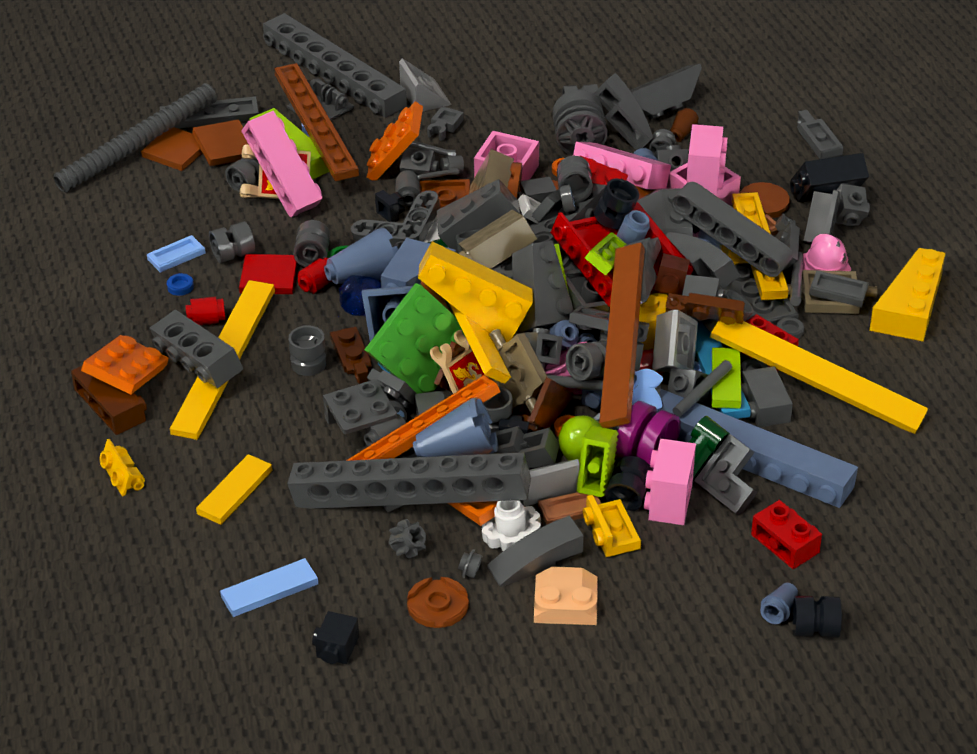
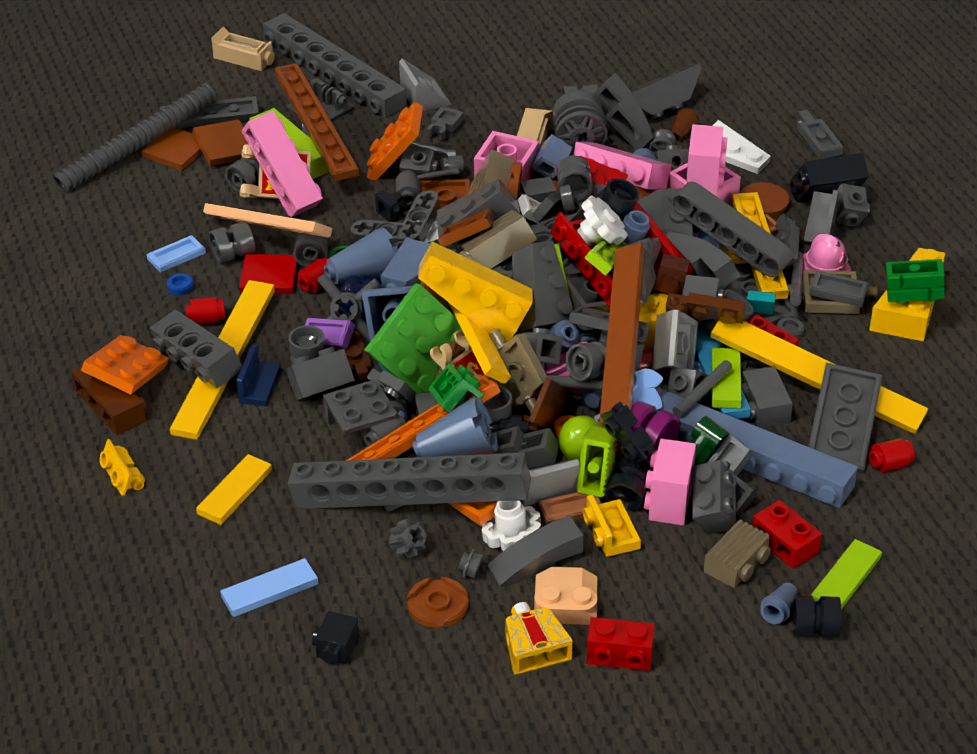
(242, 50): none -> tan window
(256, 379): none -> dark blue panel
(268, 220): none -> light nougat tile
(319, 374): none -> dark grey brick
(336, 332): none -> medium lavender tile
(356, 299): none -> dark grey bar
(452, 386): none -> green bracket
(466, 227): none -> dark orange tile
(535, 639): none -> yellow torso
(536, 124): none -> tan window
(550, 156): none -> sand blue brick
(601, 223): none -> white plant
(618, 423): none -> black hinge
(620, 643): none -> red brick
(714, 496): none -> dark grey brick
(737, 554): none -> dark tan brick
(743, 152): none -> white wing
(762, 302): none -> teal tile
(845, 413): none -> dark grey tile
(848, 572): none -> lime tile
(891, 455): none -> red brick
(915, 280): none -> green brick

